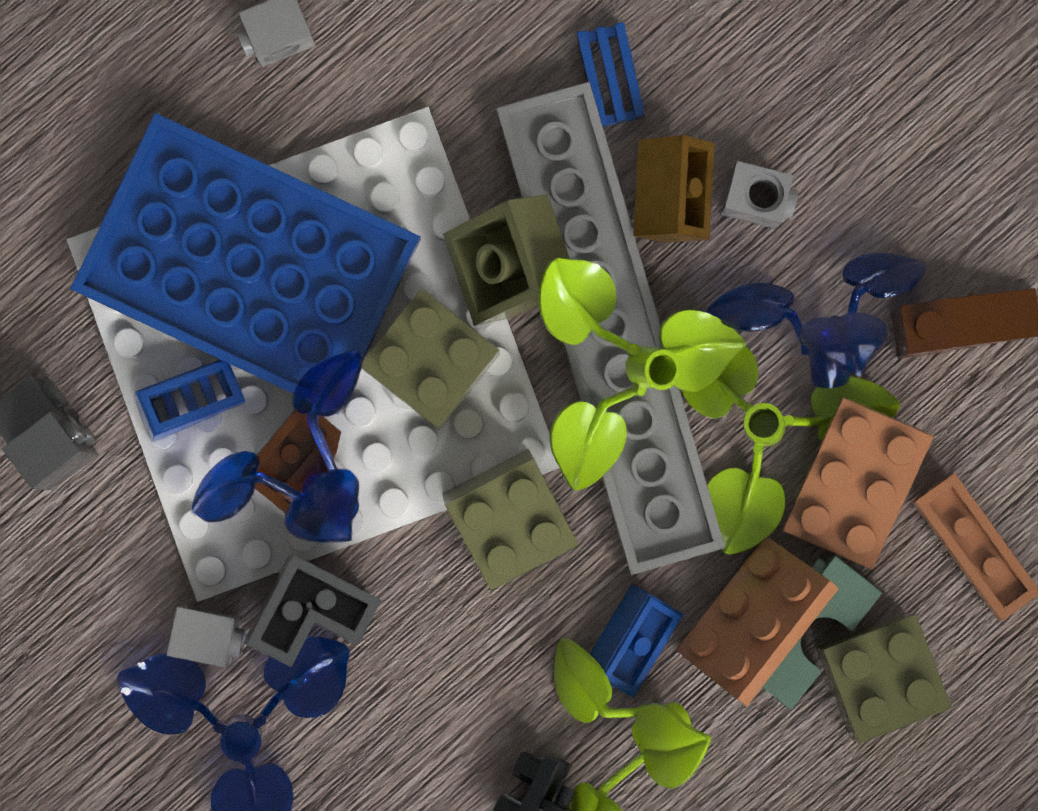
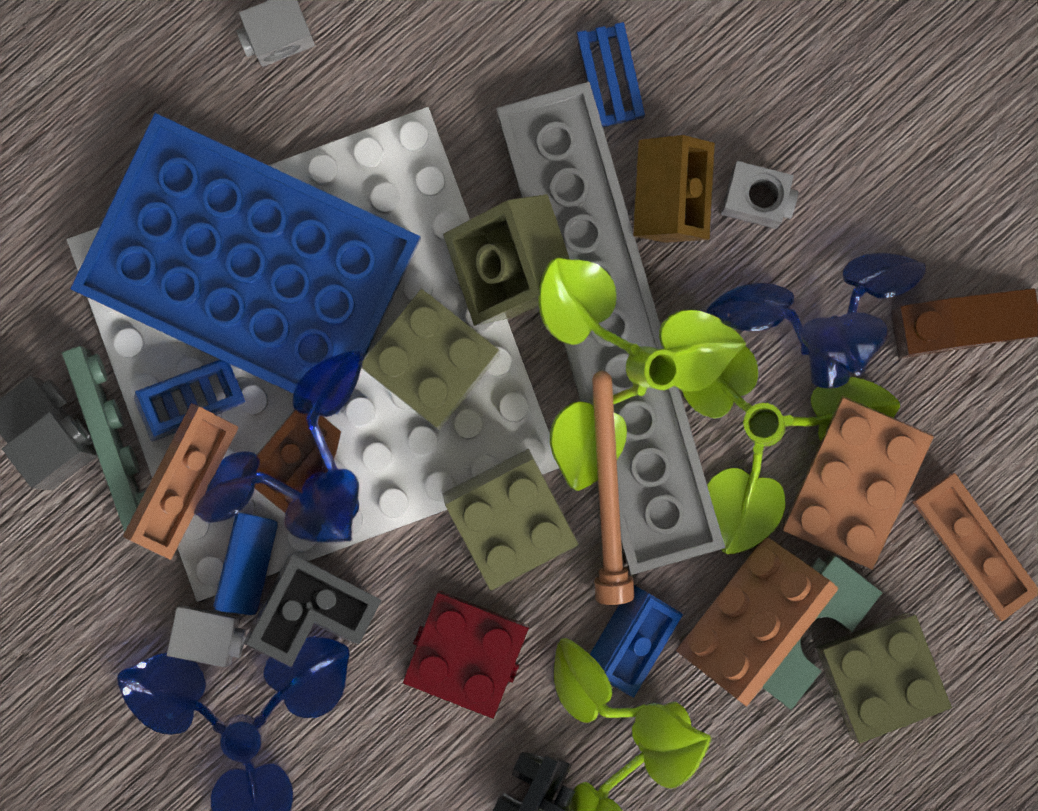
(103, 421): none -> sand green plate
(180, 481): none -> nougat plate
(245, 564): none -> blue slope
(466, 654): none -> dark red plate
(614, 583): none -> nougat piece

